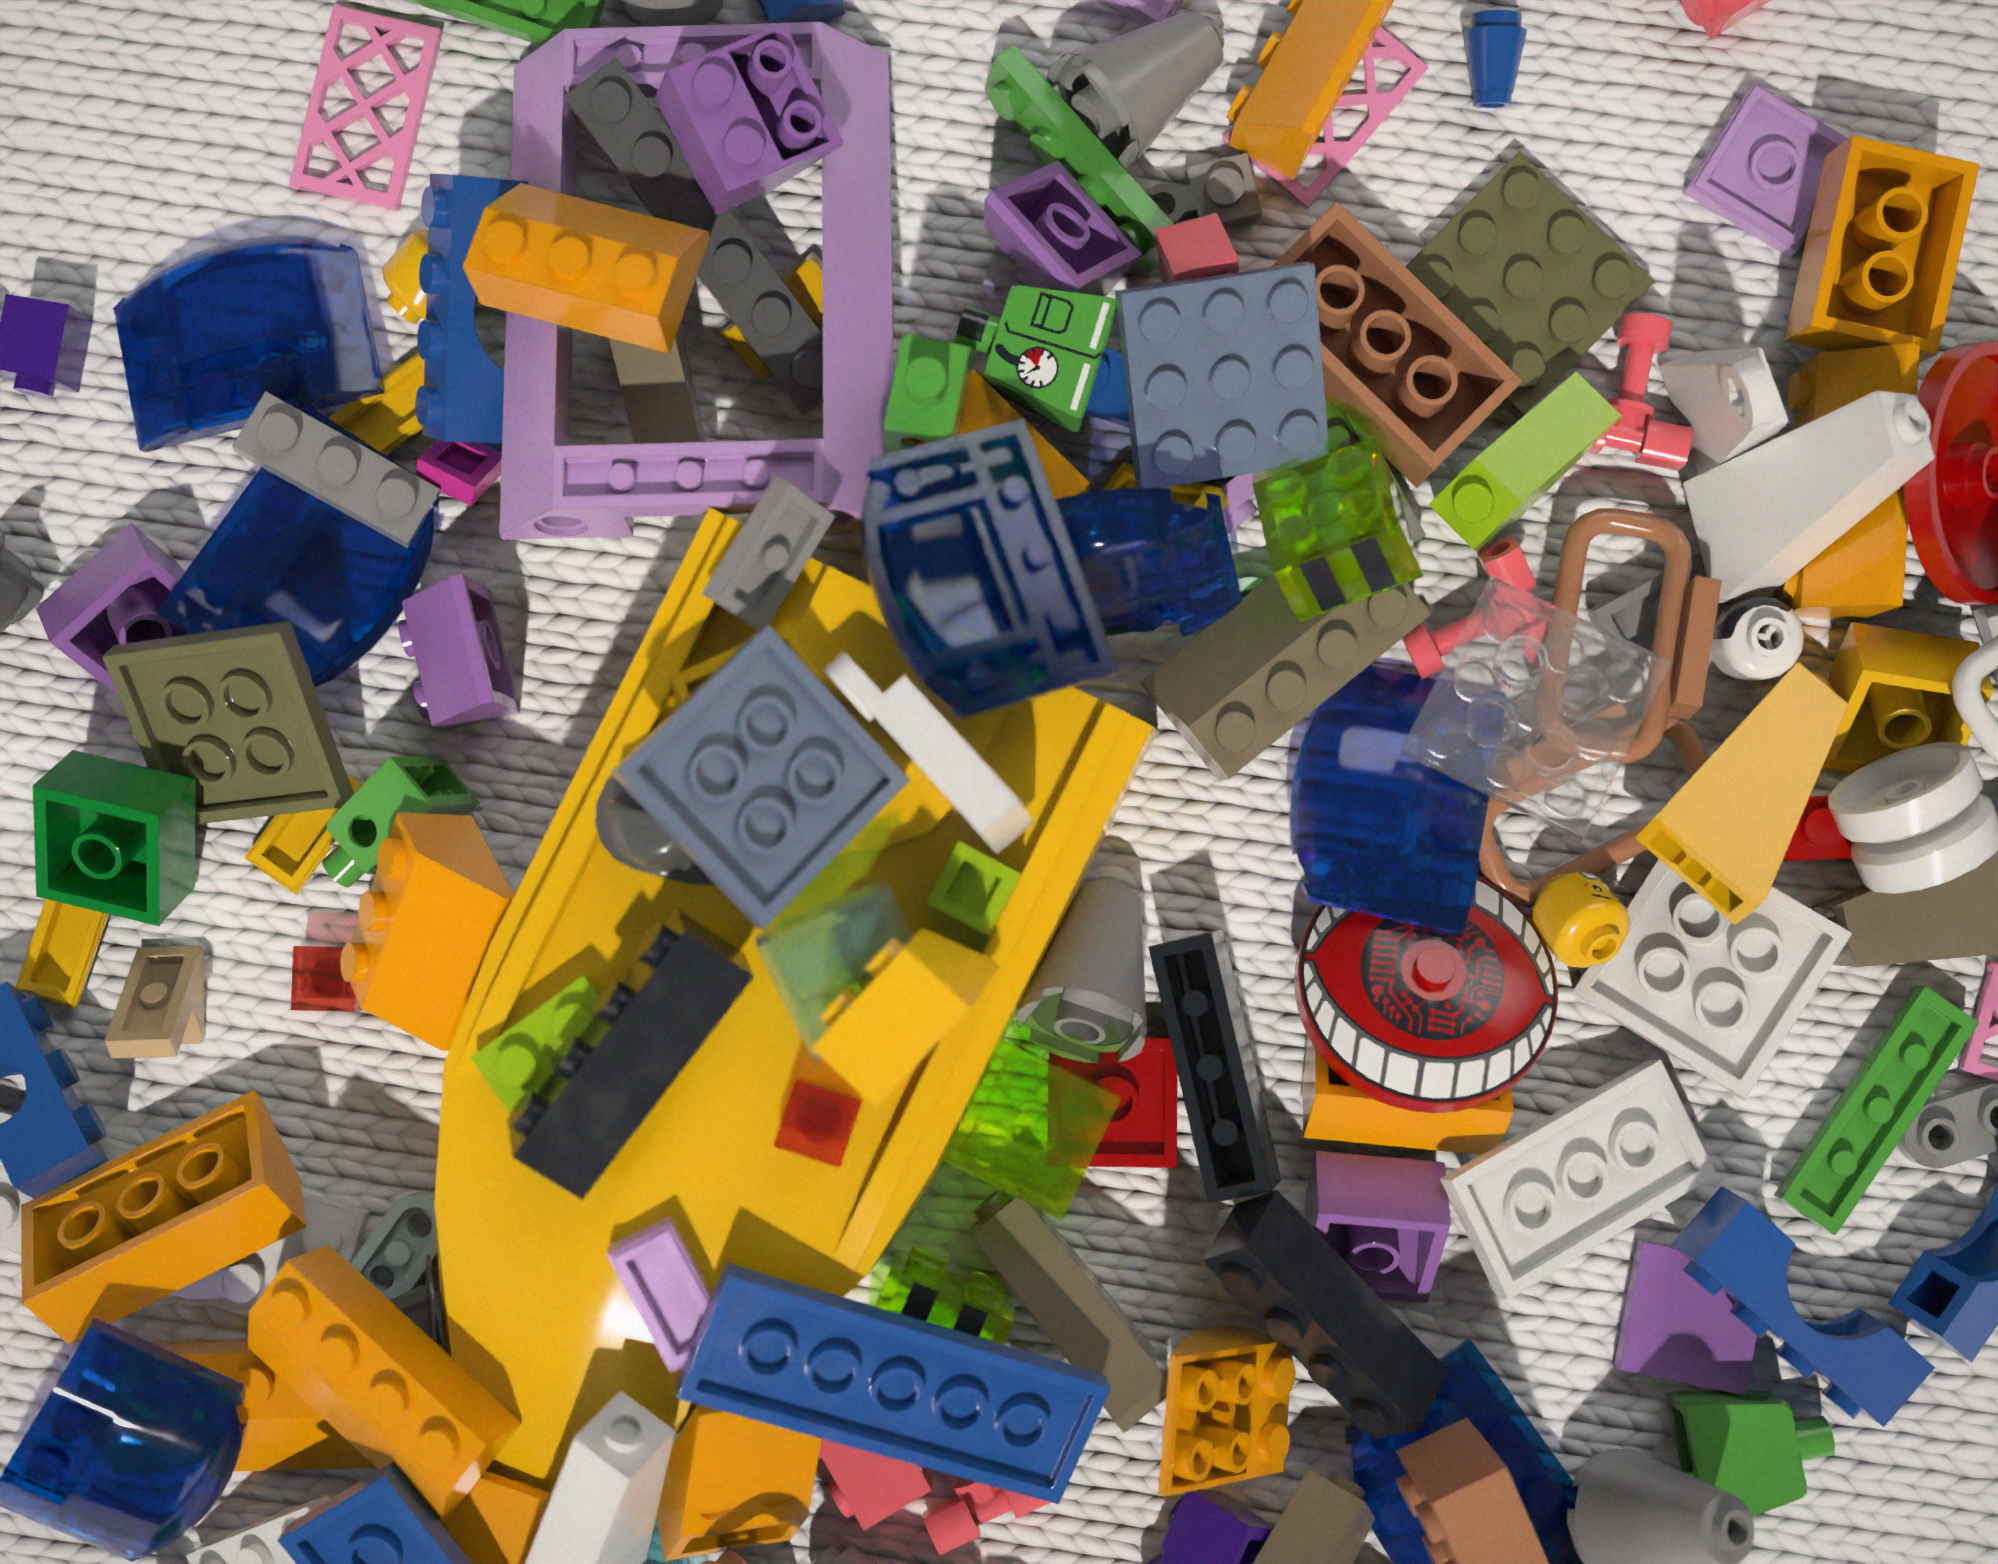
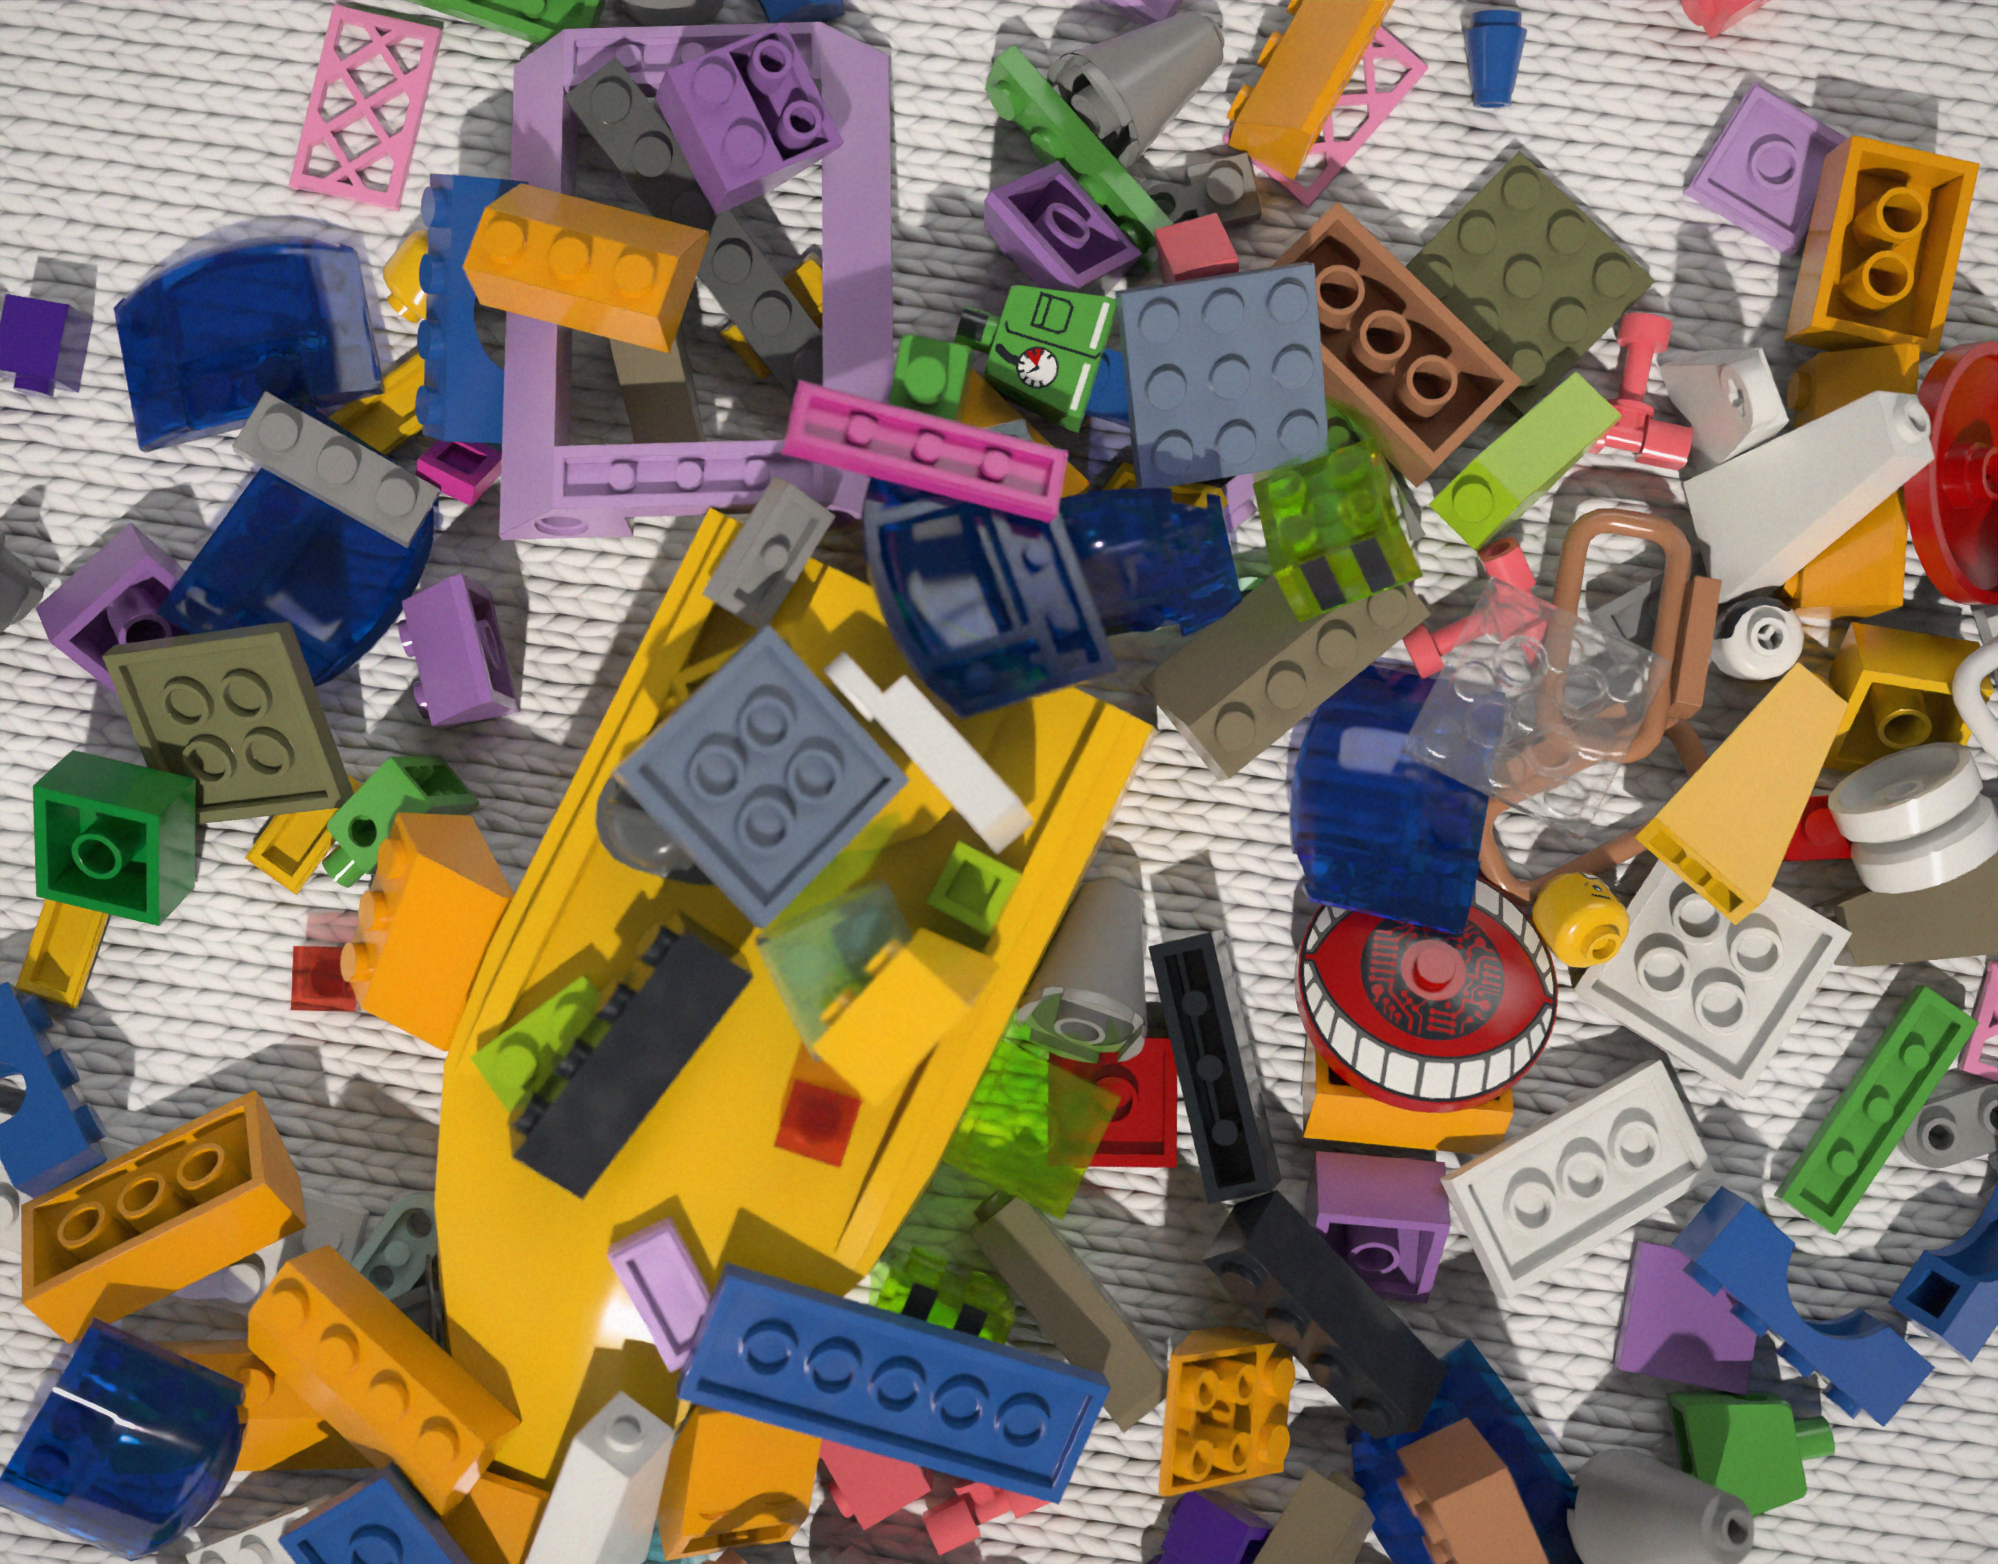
(160, 1003): tan slope -> none
(925, 452): none -> dark pink tile

